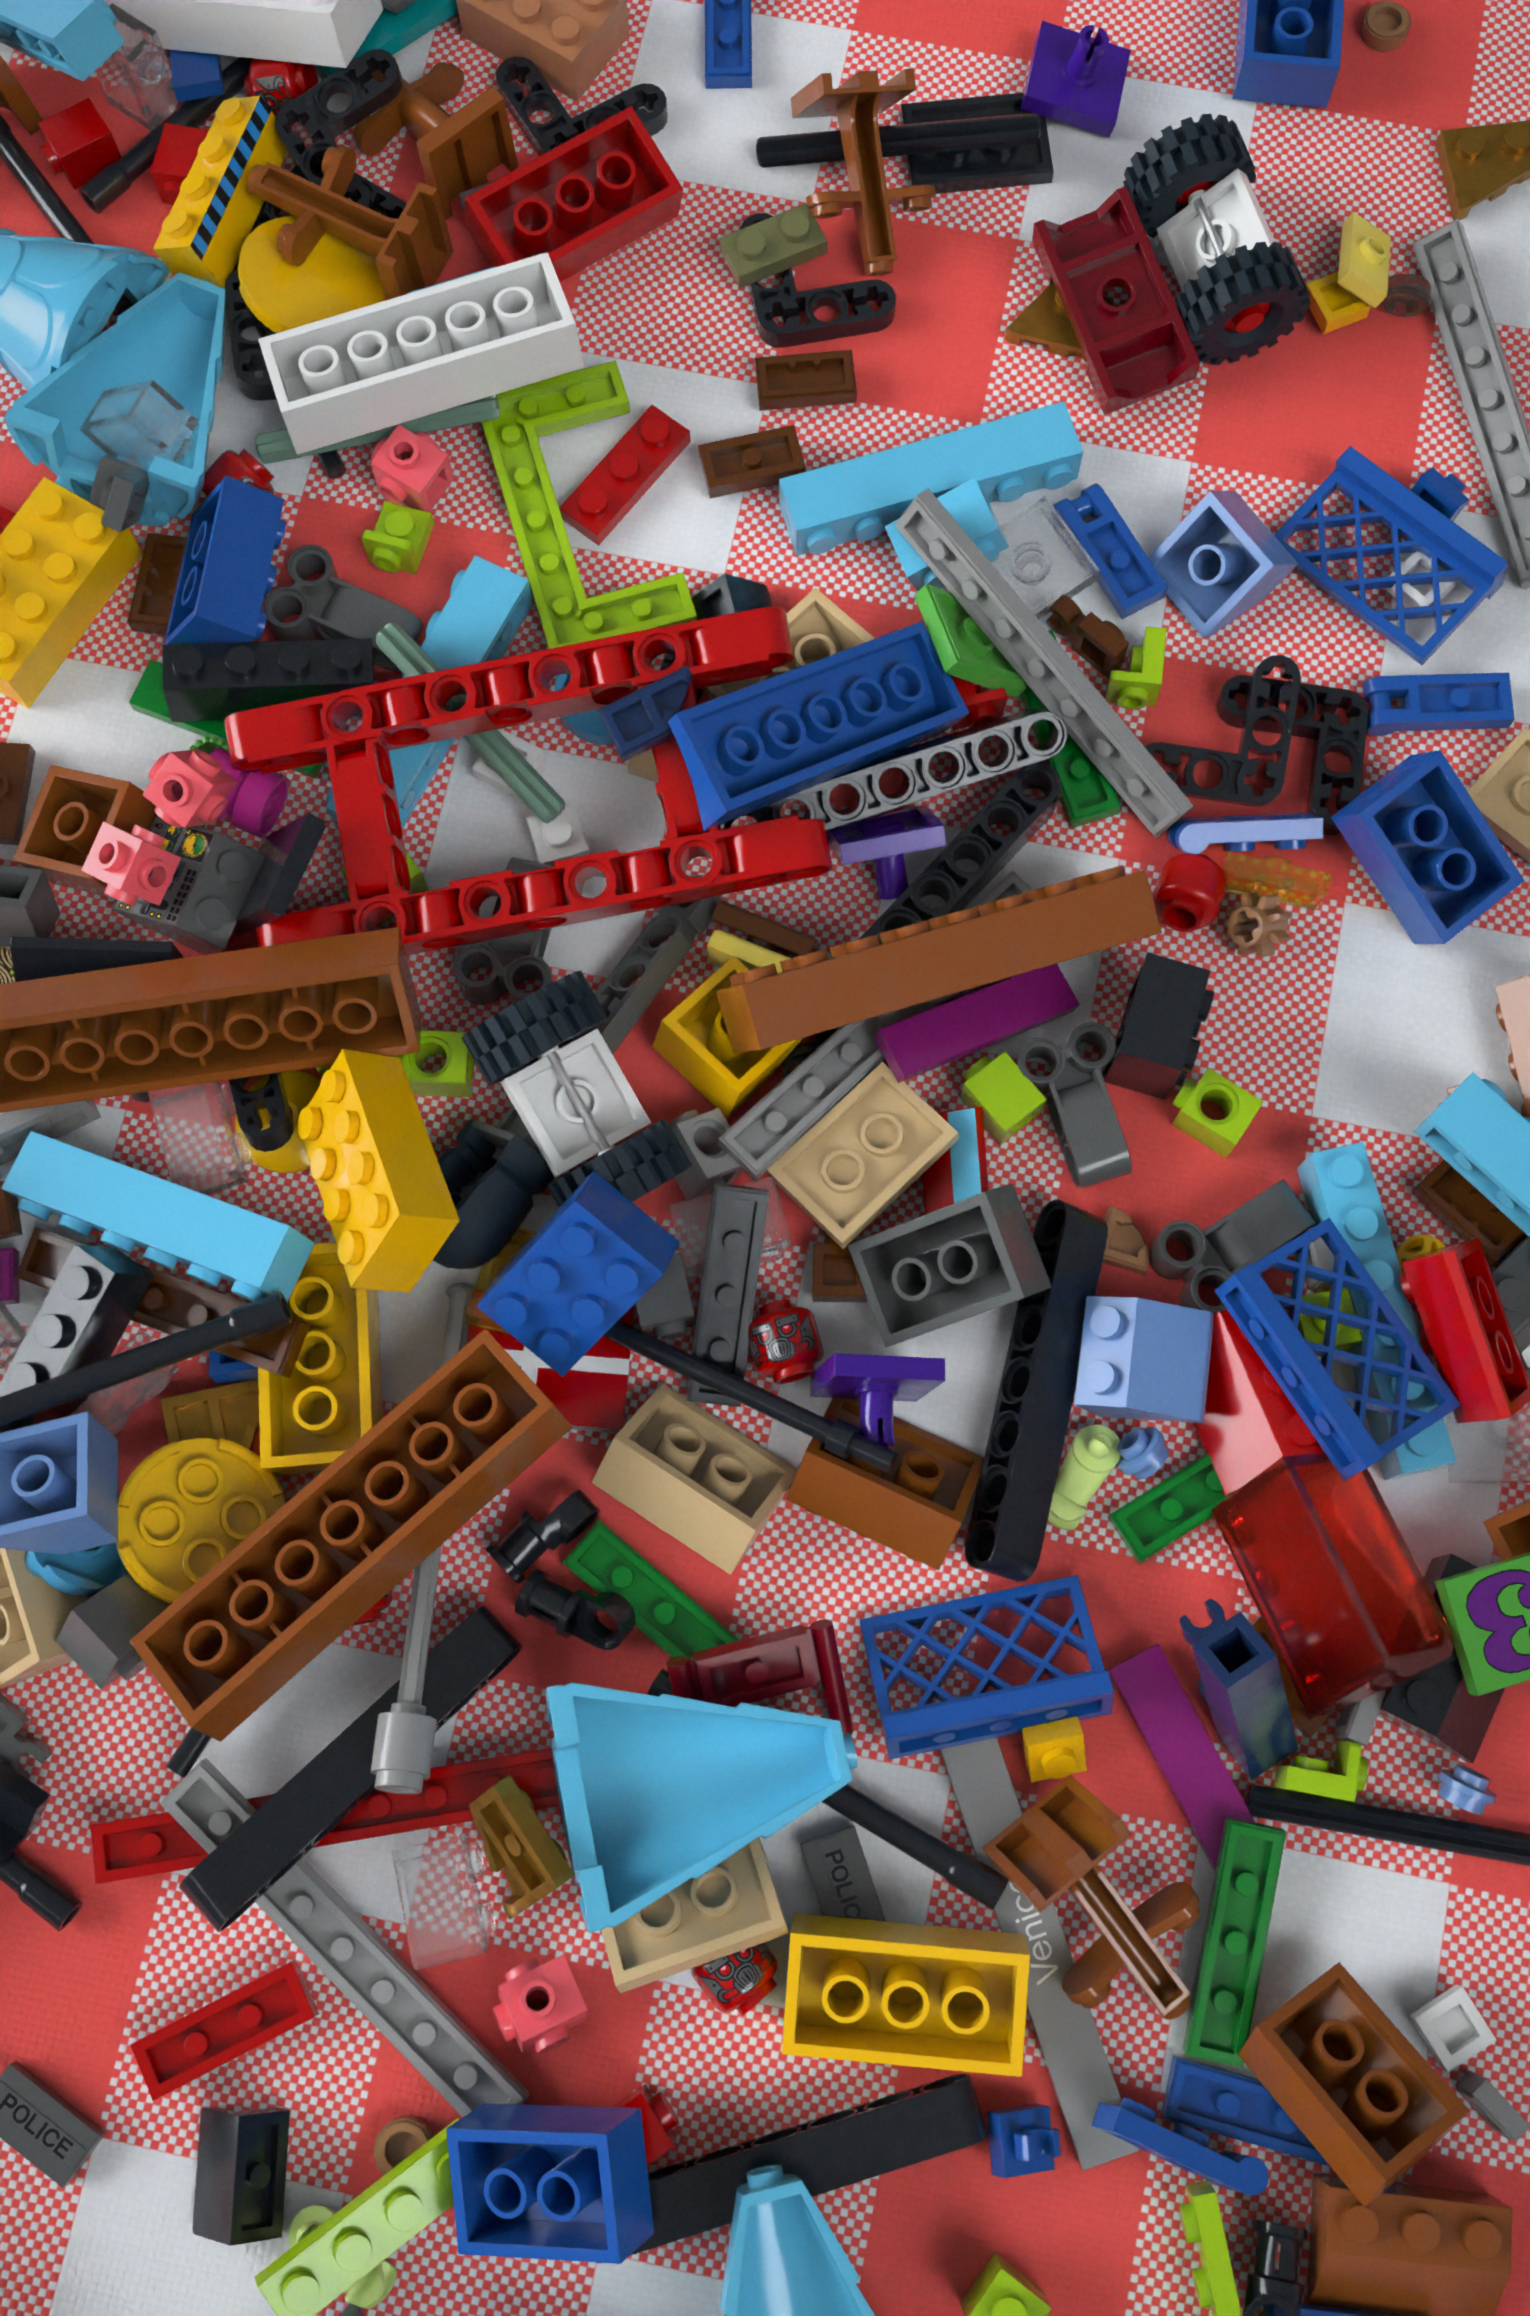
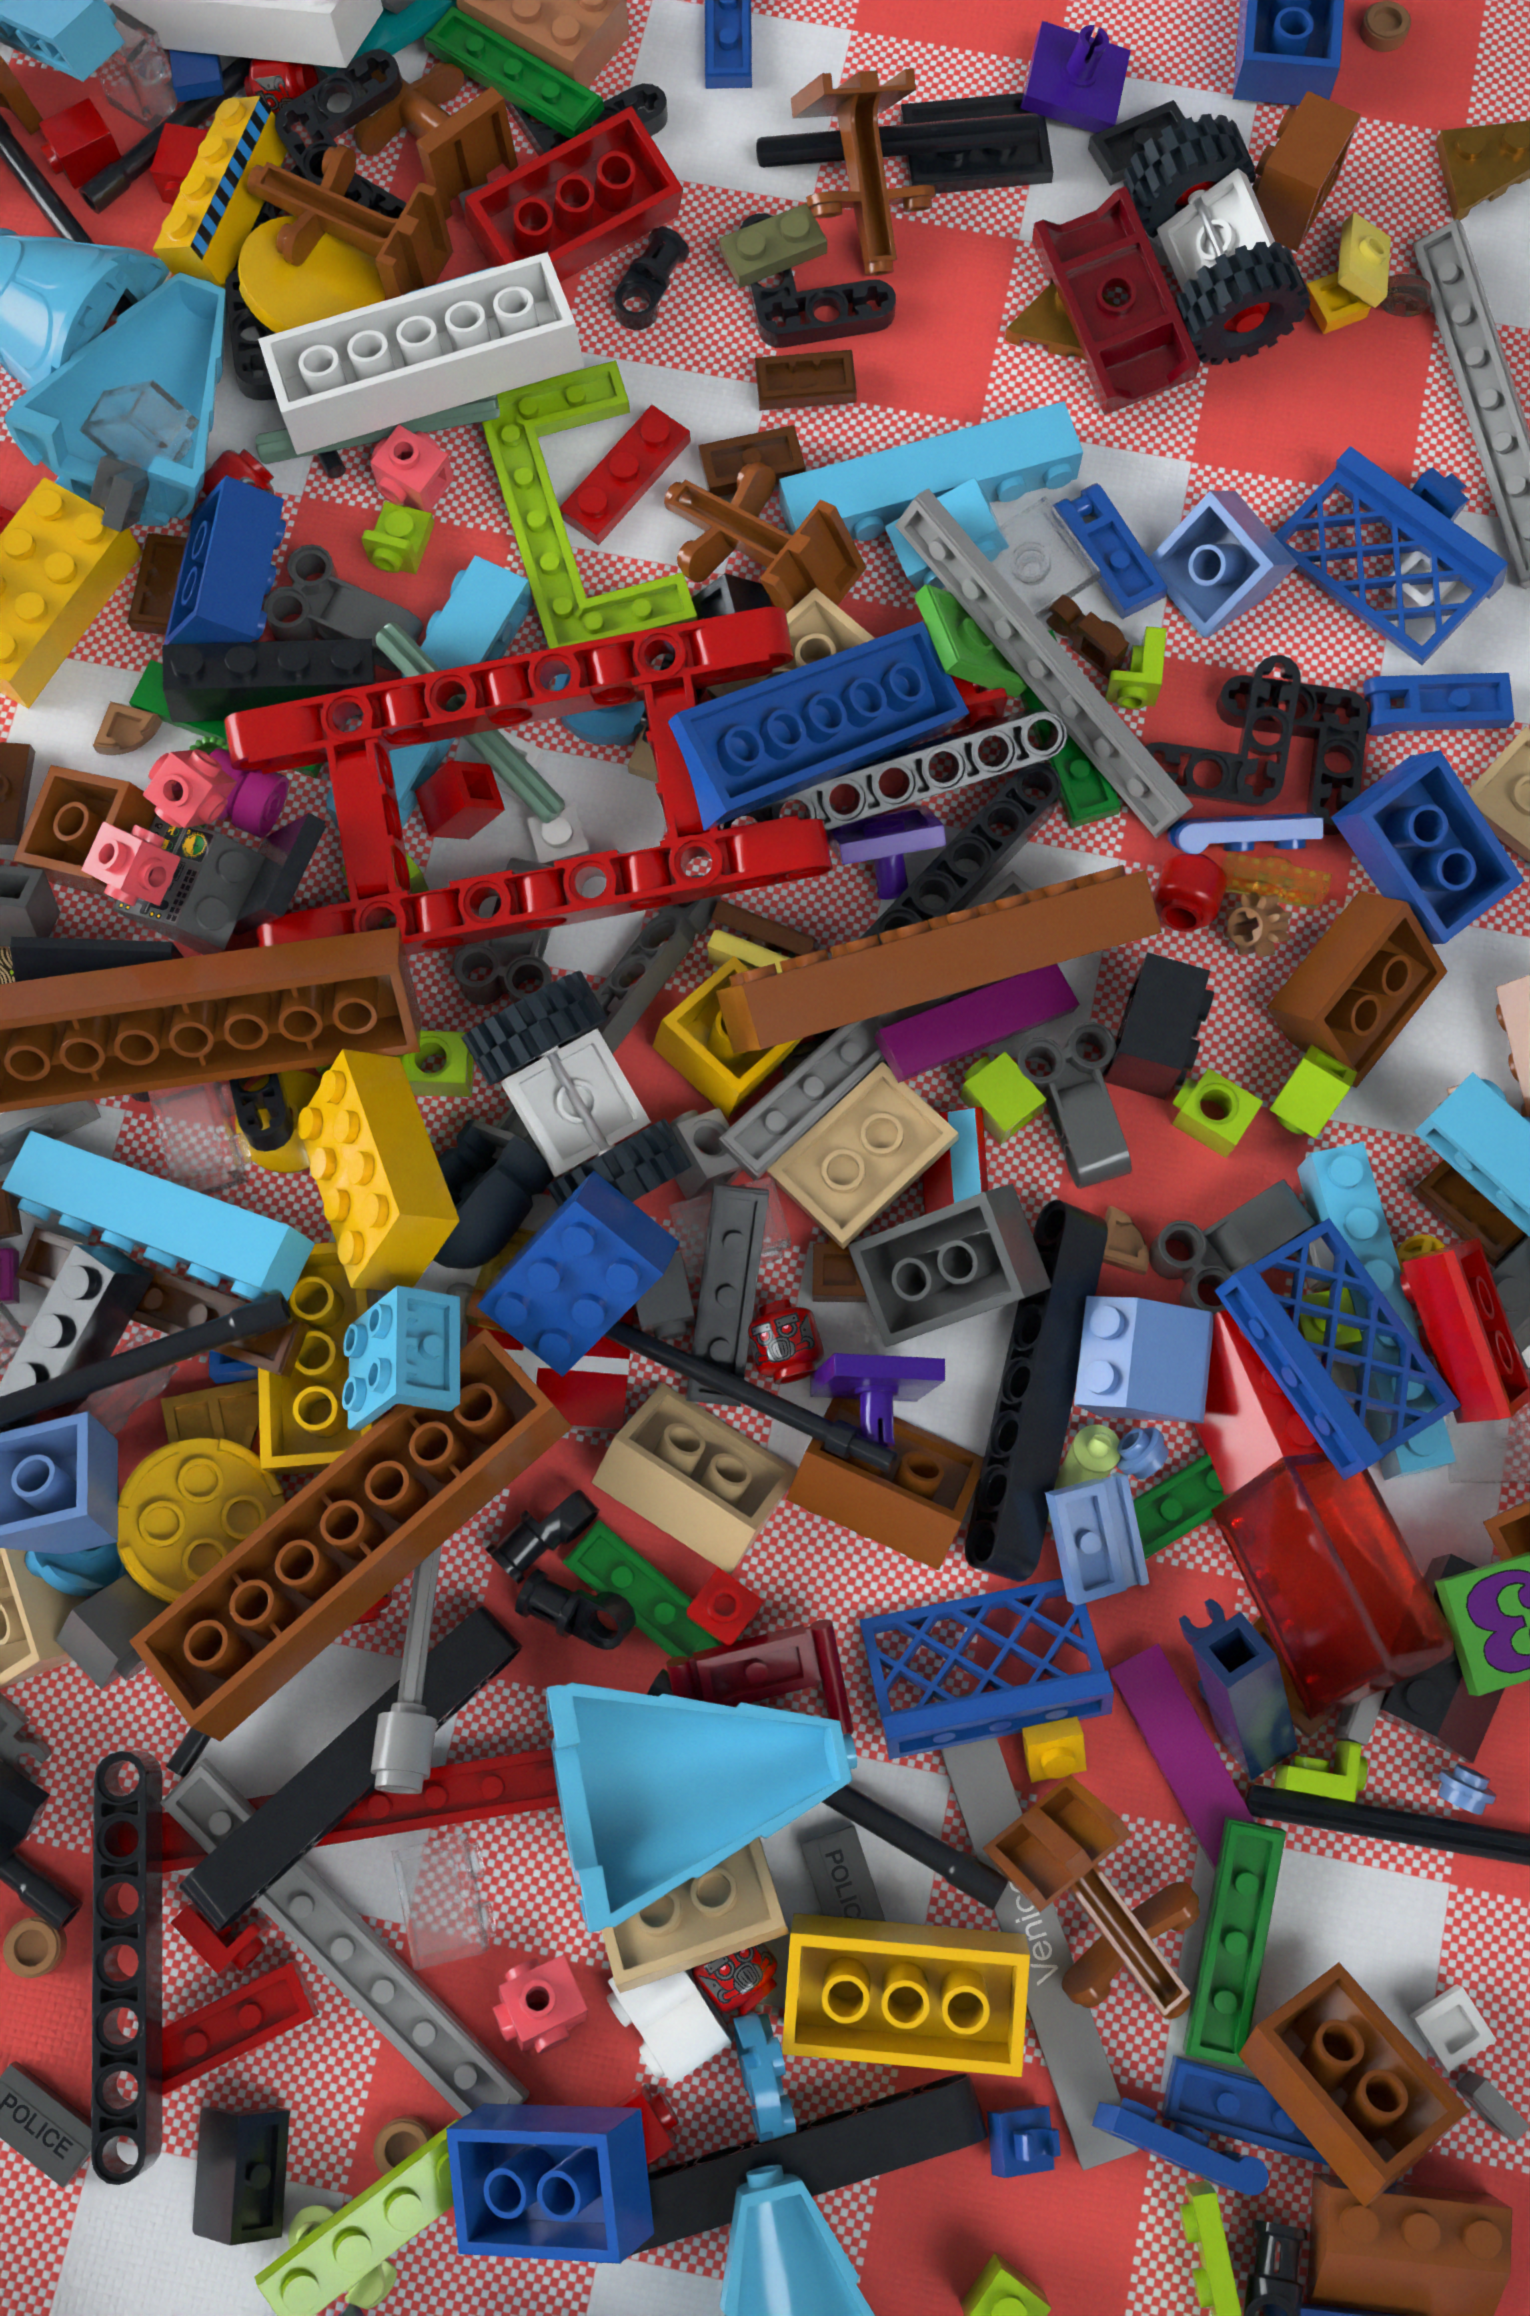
(34, 1948): none -> medium nougat tile
(110, 1986): none -> black beam
(125, 729): none -> medium nougat tile
(221, 1948): none -> red bracket
(403, 1355): none -> medium azure bracket
(459, 800): none -> red brick
(514, 73): none -> green tile
(518, 1845): pearl gold wing -> none
(643, 716): dark blue tile -> none
(656, 262): none -> black connector
(675, 2021): none -> white brick
(724, 1607): none -> red bracket
(761, 2069): none -> dark azure plate
(813, 557): none -> dark orange piece
(1097, 1538): none -> medium blue plate
(1117, 145): none -> black plate
(1303, 166): none -> dark orange brick
(1312, 1092): none -> lime brick
(1359, 983): none -> dark orange slope

